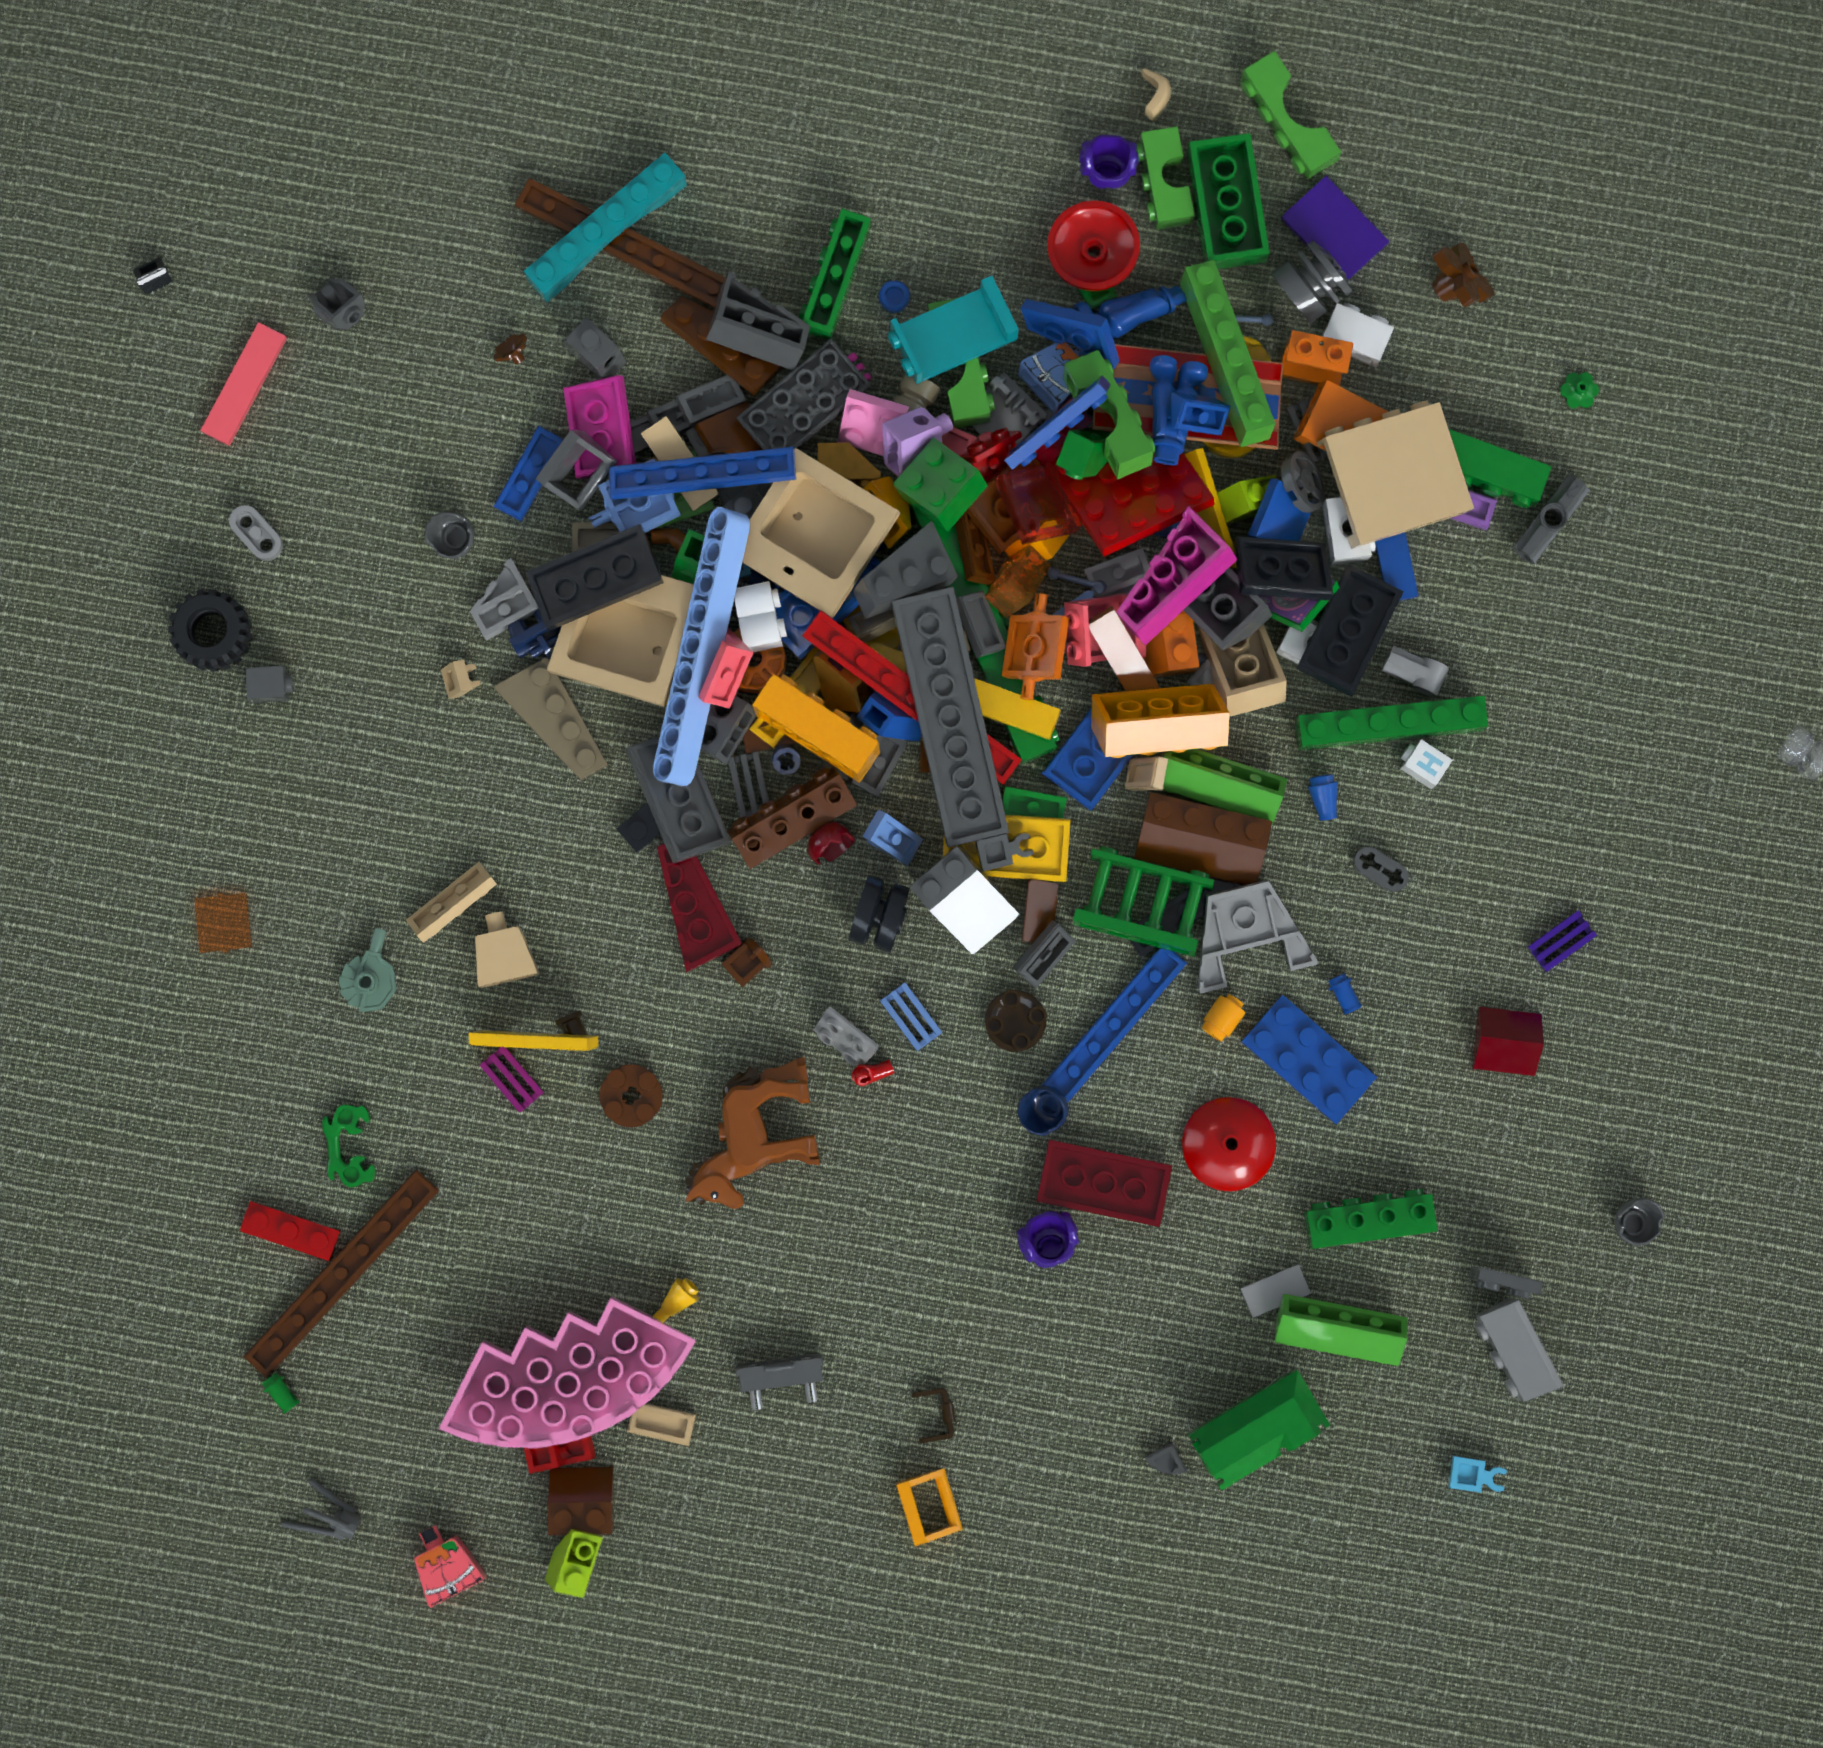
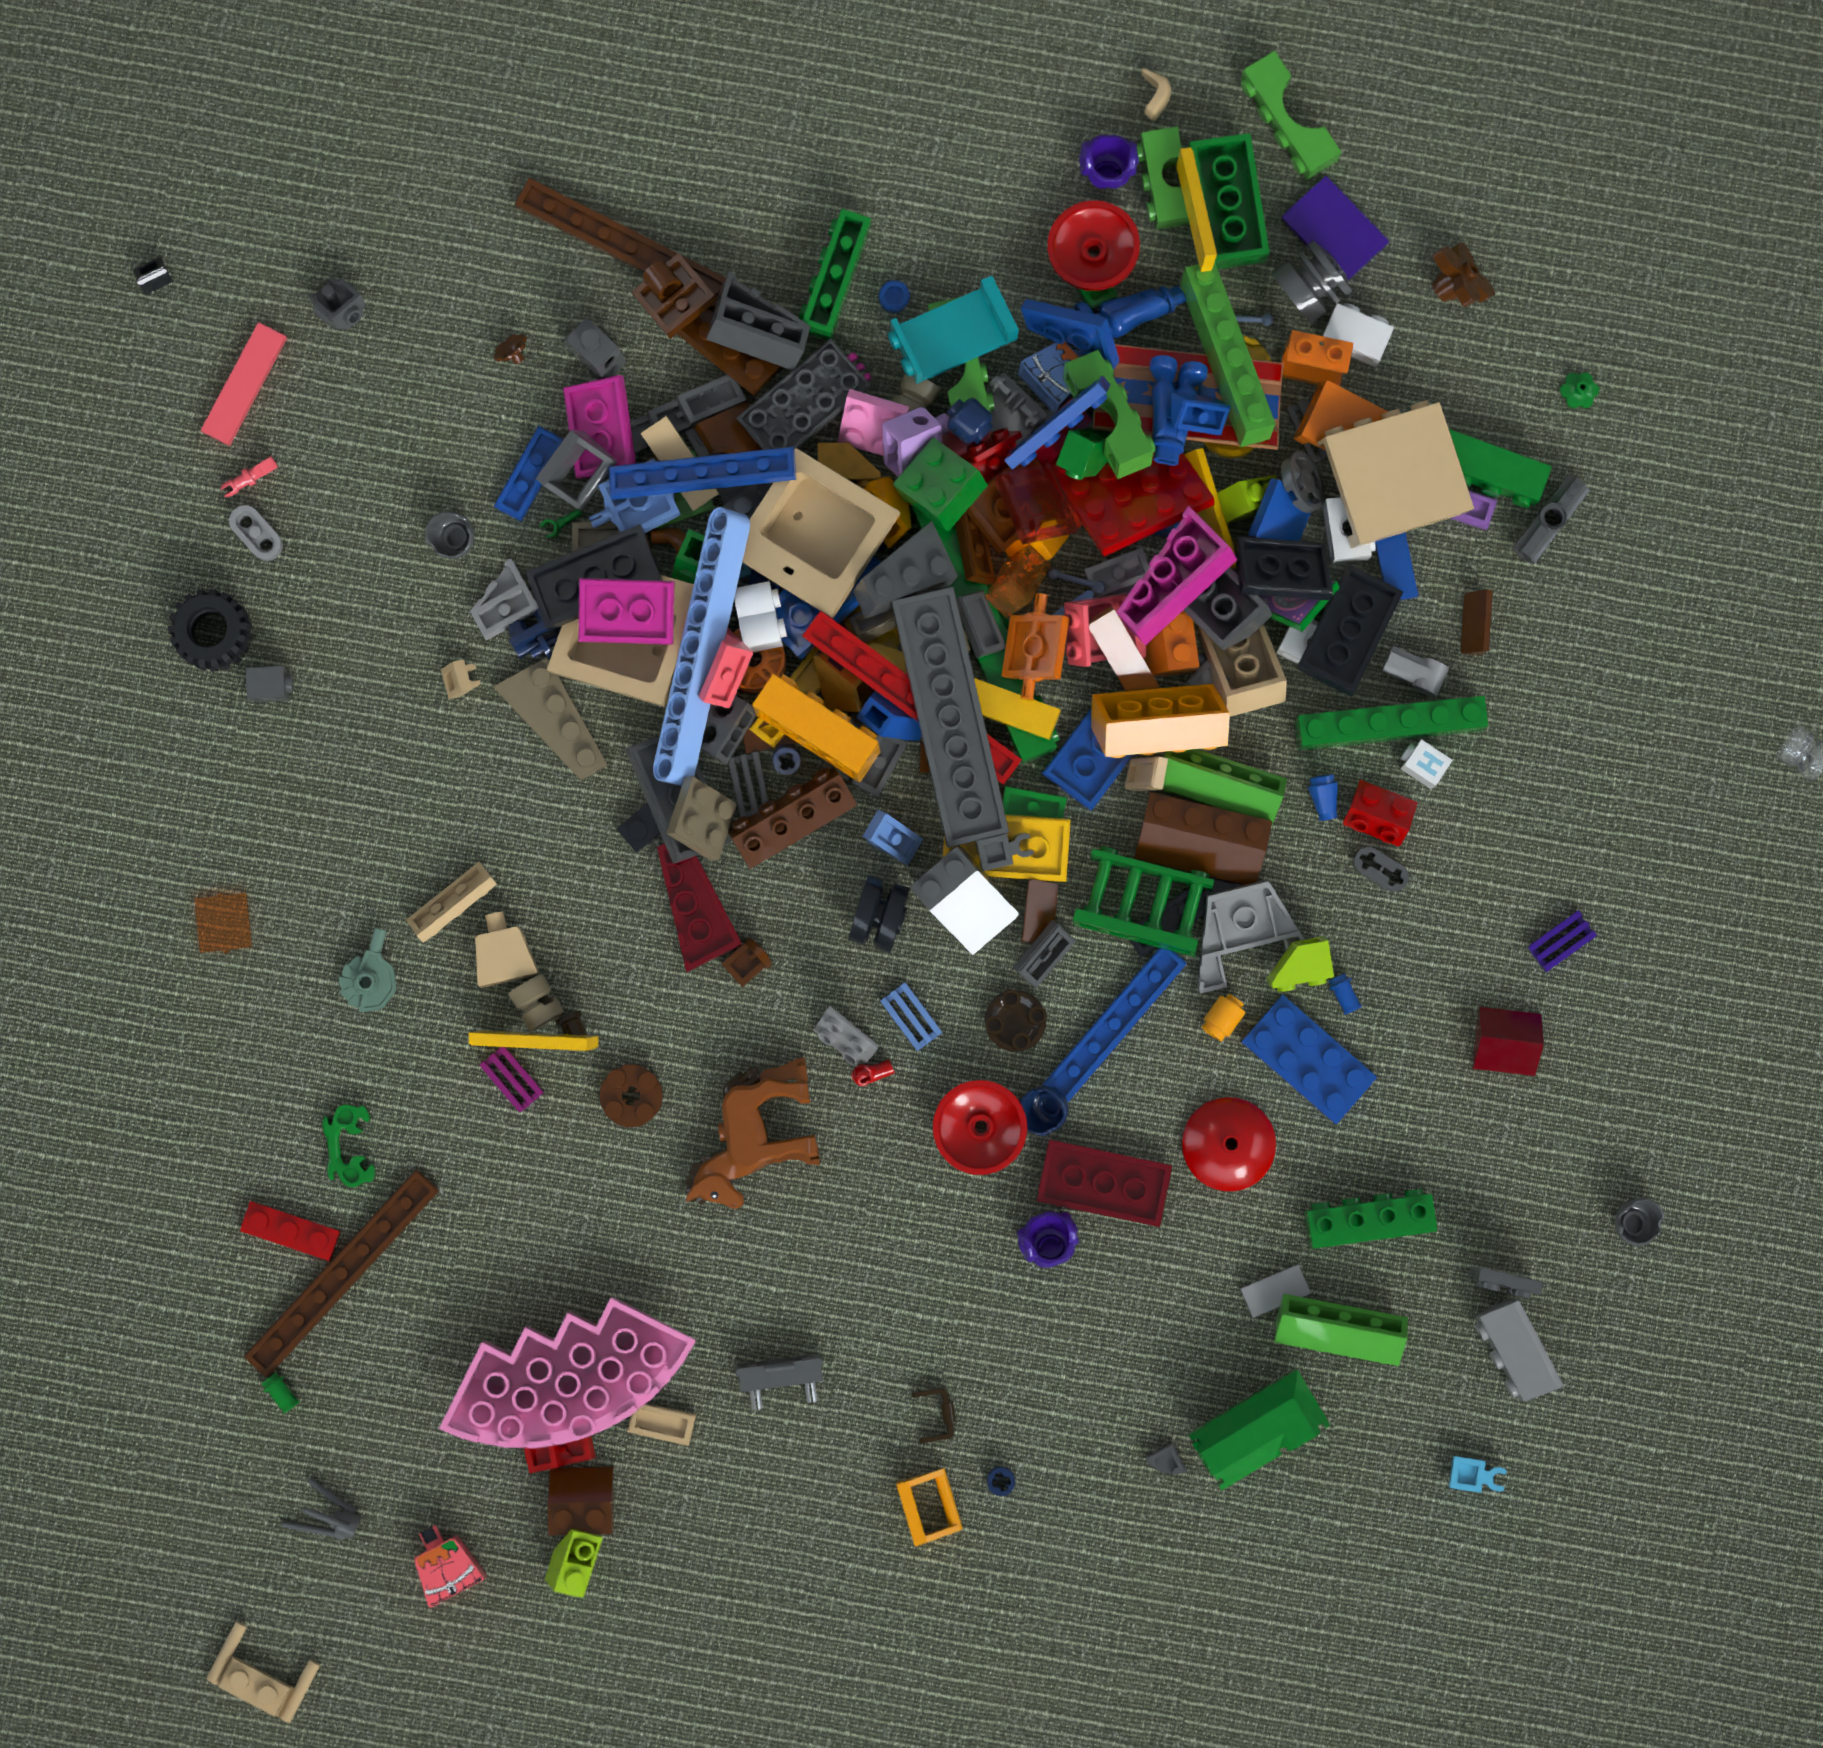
(249, 476): none -> coral piece
(256, 1685): none -> tan plate
(536, 1003): none -> dark tan wheel
(558, 524): none -> green hand
(574, 251): teal arch -> none
(626, 611): none -> dark pink tile
(673, 294): none -> reddish brown plate
(680, 1296): yellow cone -> none
(701, 818): none -> dark tan plate
(829, 842): dark red hair -> none
(957, 1133): none -> red dish
(969, 420): none -> dark blue head
(995, 1489): none -> dark blue bush
(1196, 209): none -> yellow tile
(1301, 963): none -> lime slope
(1380, 813): none -> red bracket
(1476, 622): none -> reddish brown slope

